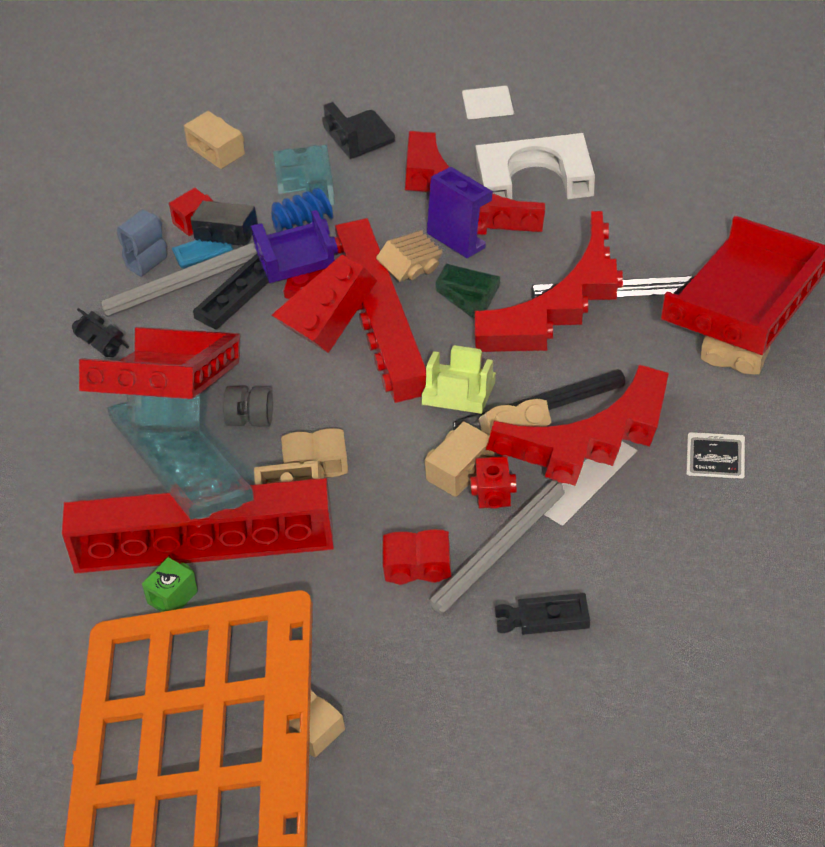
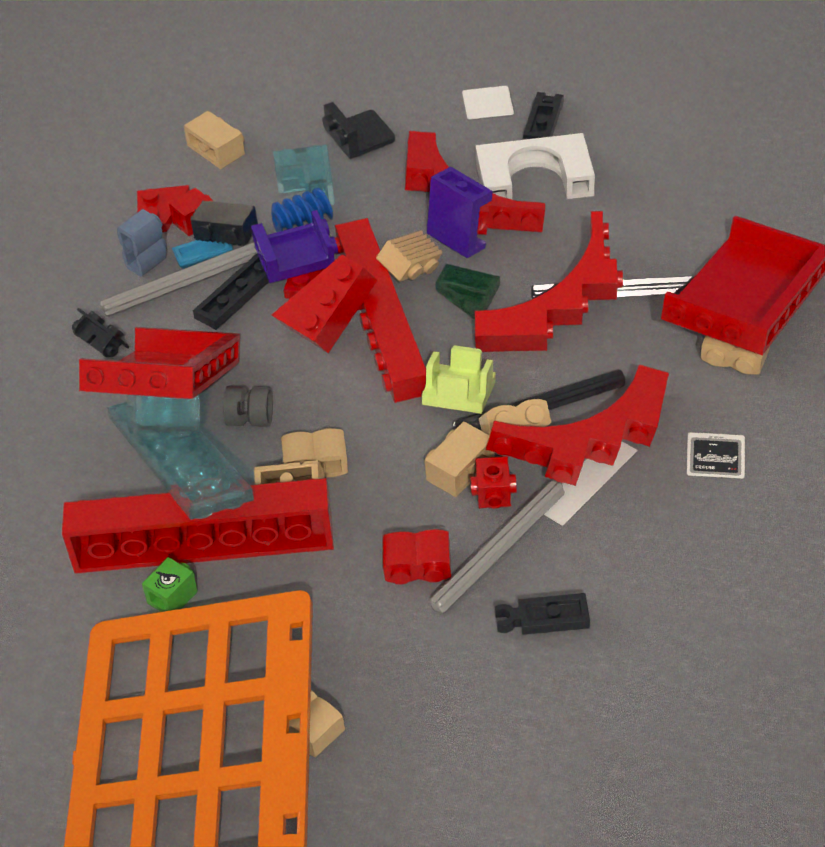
(157, 202): none -> red wing
(543, 116): none -> black plate

